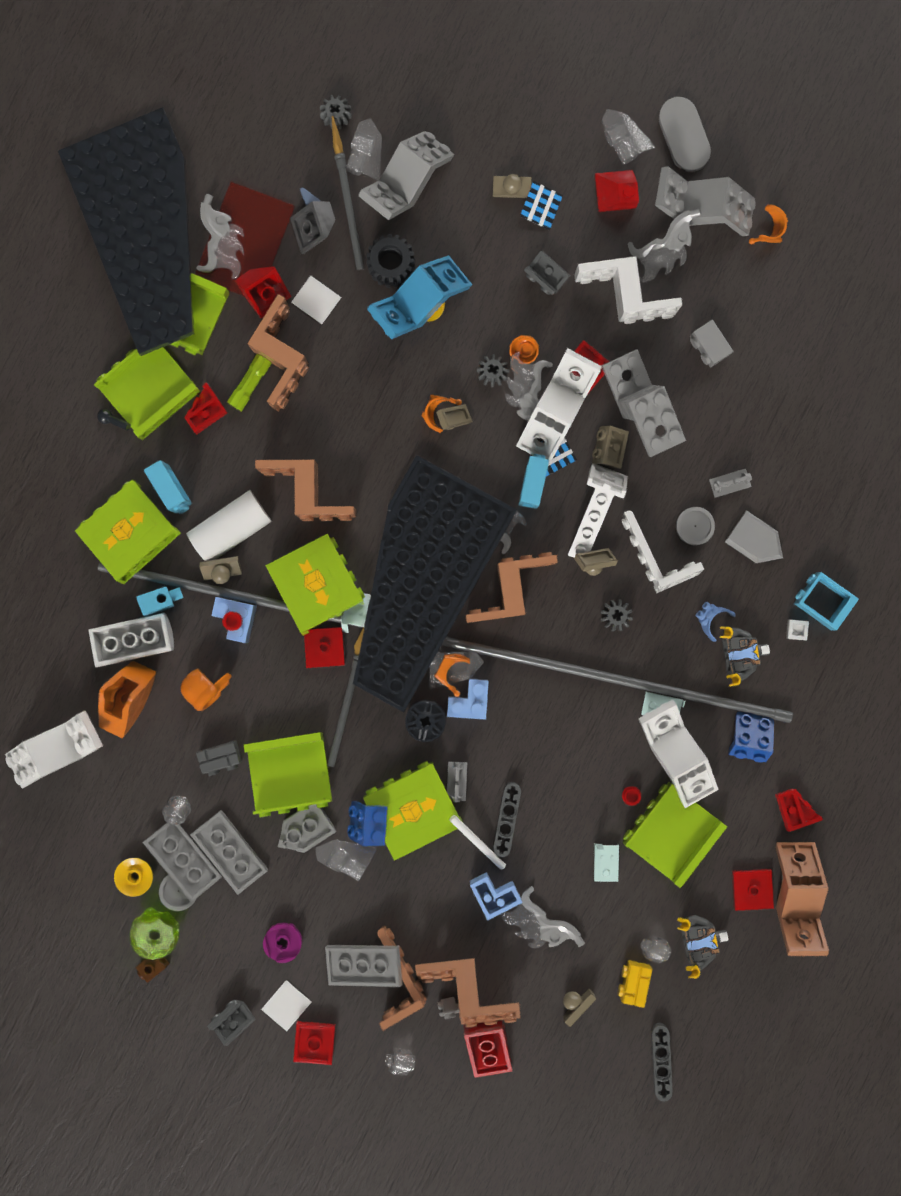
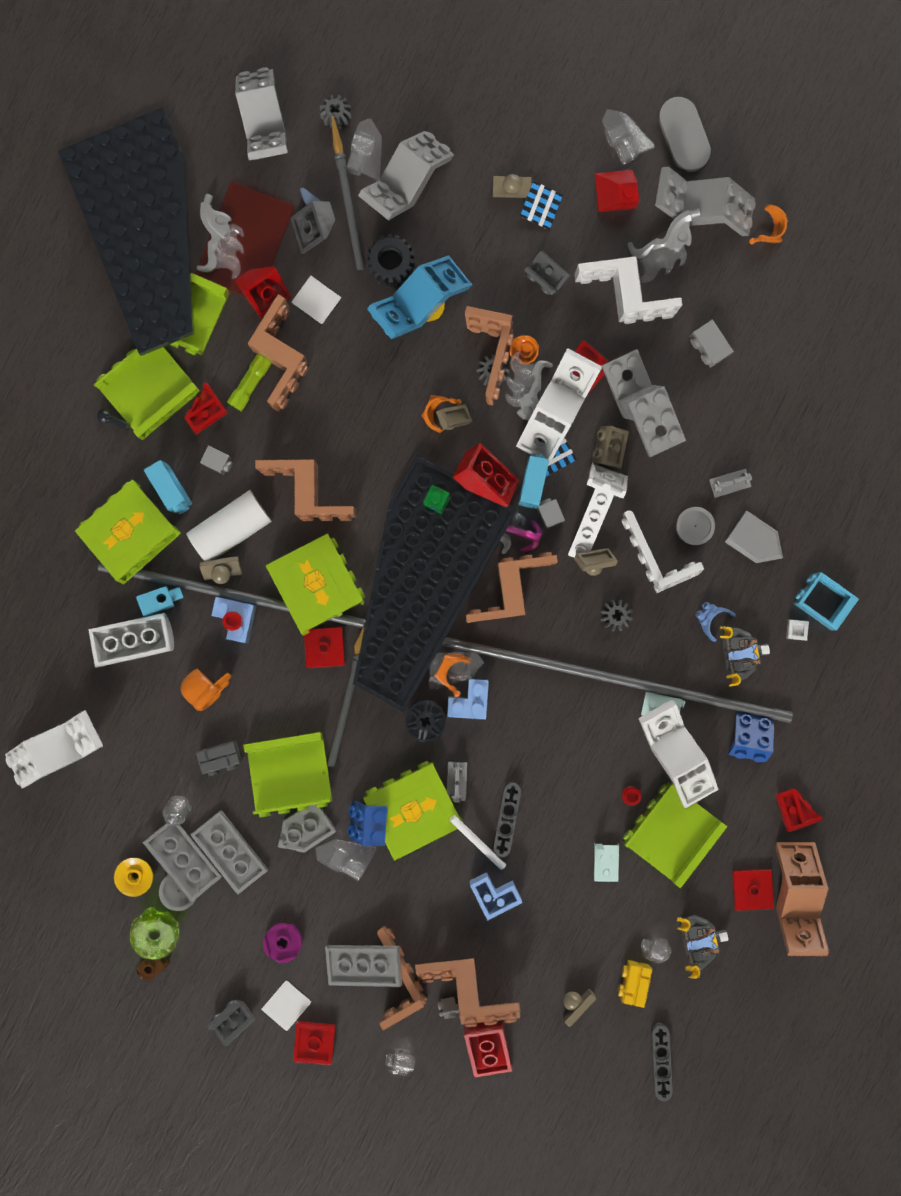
(124, 698): orange piece -> none
(216, 460): none -> light grey brick
(261, 114): none -> light grey bracket
(355, 615): light aqua piece -> none
(437, 499): none -> green brick
(486, 476): none -> red slope
(496, 325): none -> nougat bracket
(534, 537): none -> dark pink piece
(537, 927): piece -> none
(550, 513): none -> light grey brick

